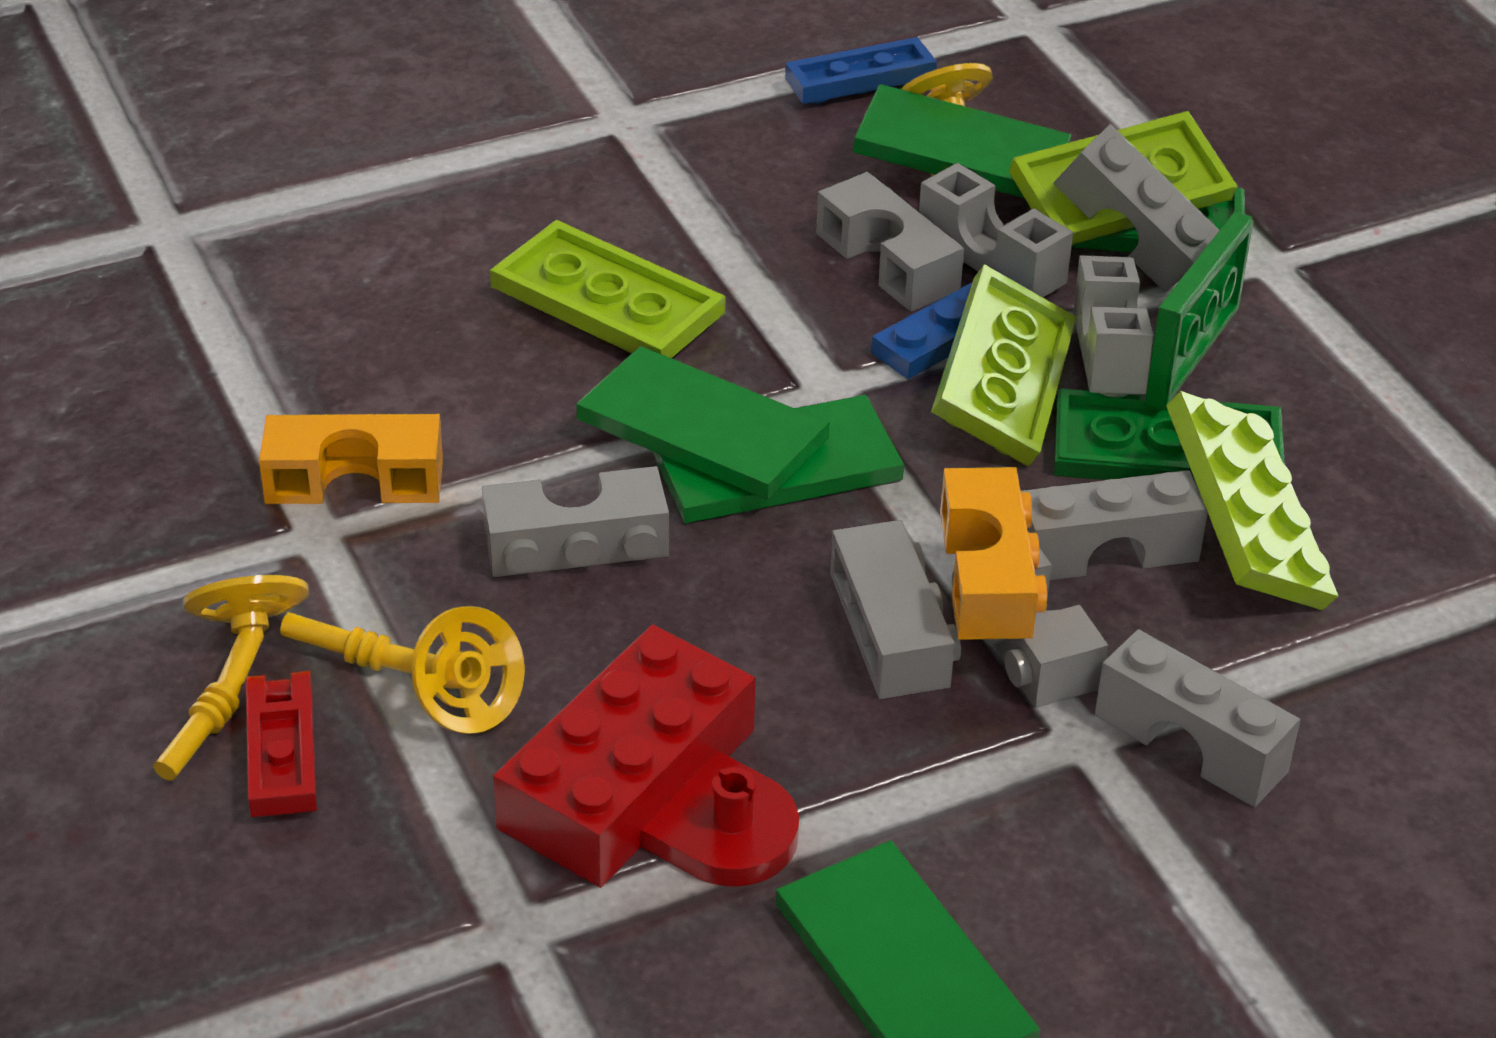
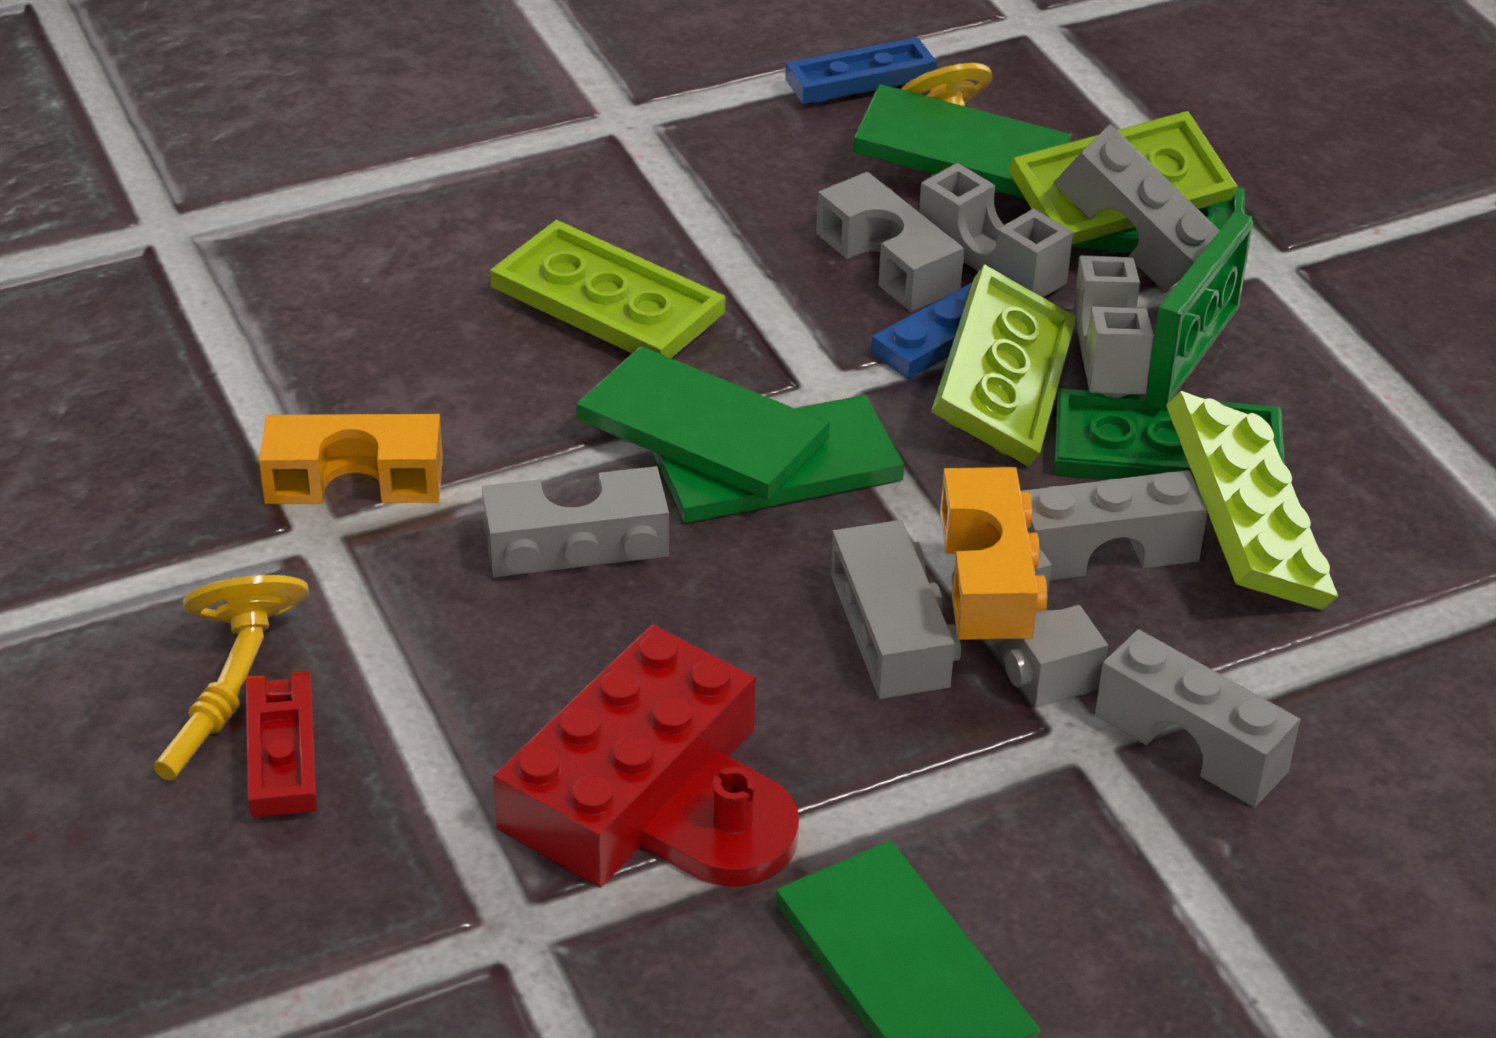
(432, 672): yellow dish -> none

